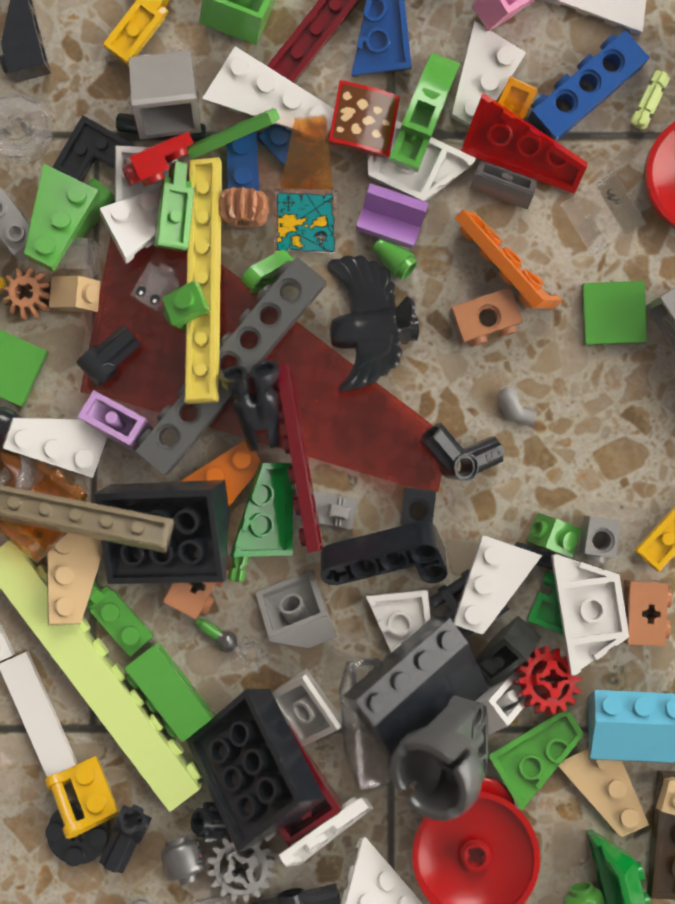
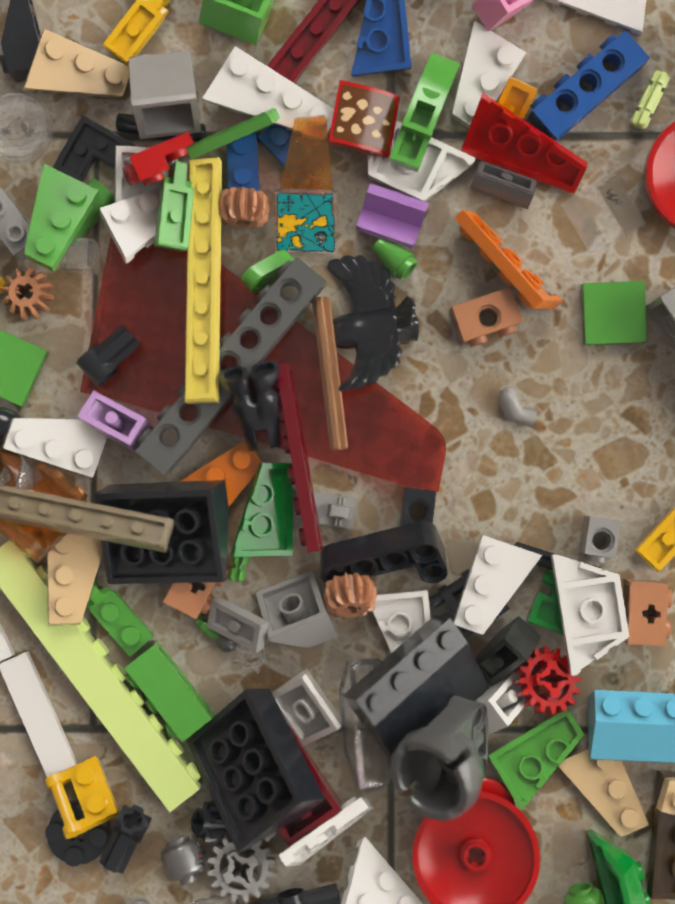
(73, 68): none -> tan wing
(74, 294): tan brick -> none
(154, 285): clear brick -> none
(185, 305): bright green bracket -> none
(237, 624): none -> light grey hinge
(330, 373): none -> medium nougat axle
(350, 595): none -> nougat gear
(448, 452): black piece -> none
(554, 535): bright green bracket -> none

